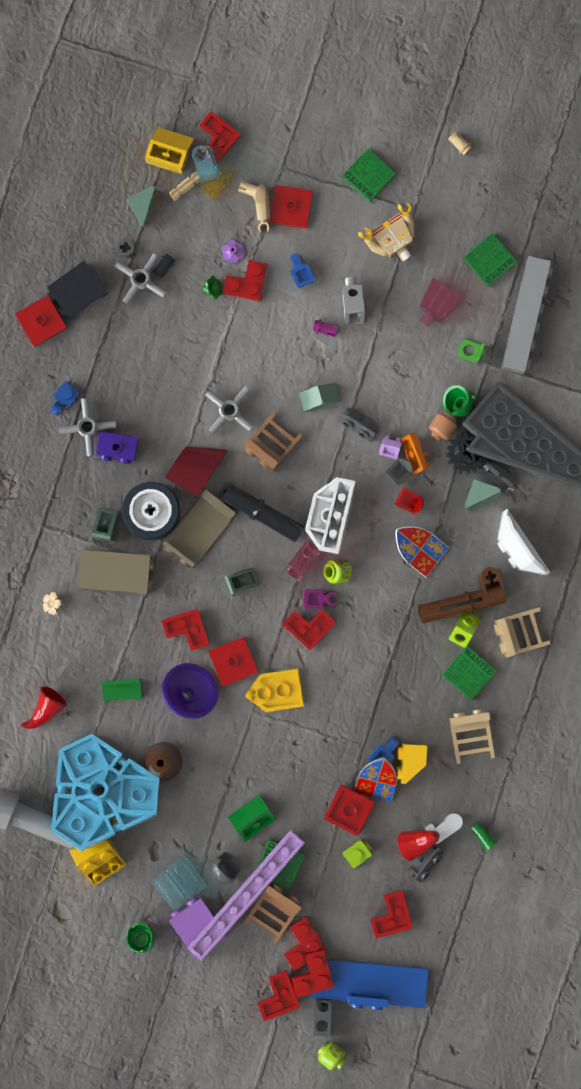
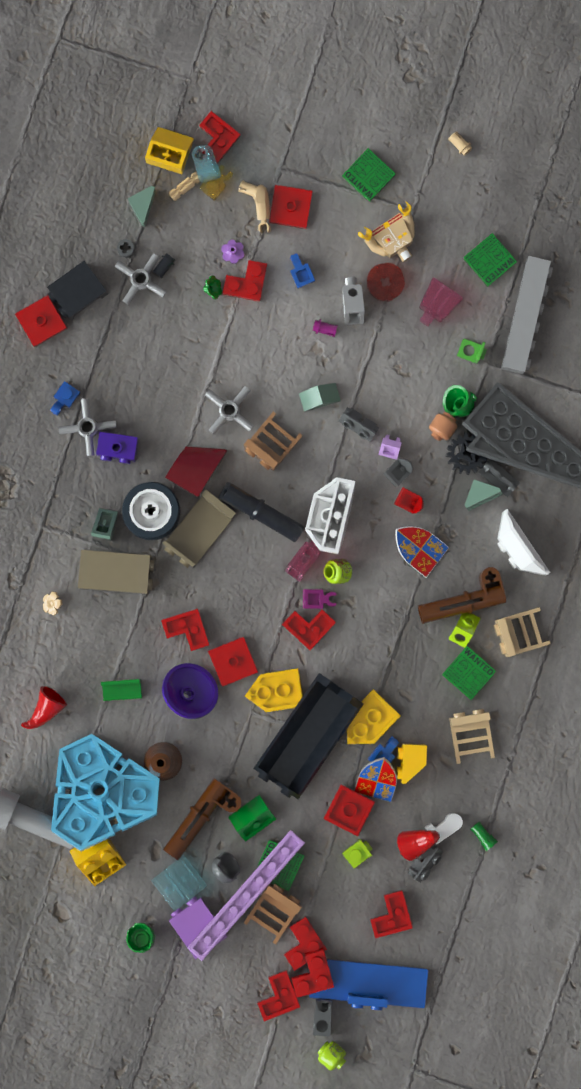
(213, 795): none -> reddish brown piece
(241, 581): sand green slope -> none
(308, 736): none -> black panel
(372, 720): none -> yellow tile
(395, 277): none -> clear red plate
(414, 453): orange plate -> none

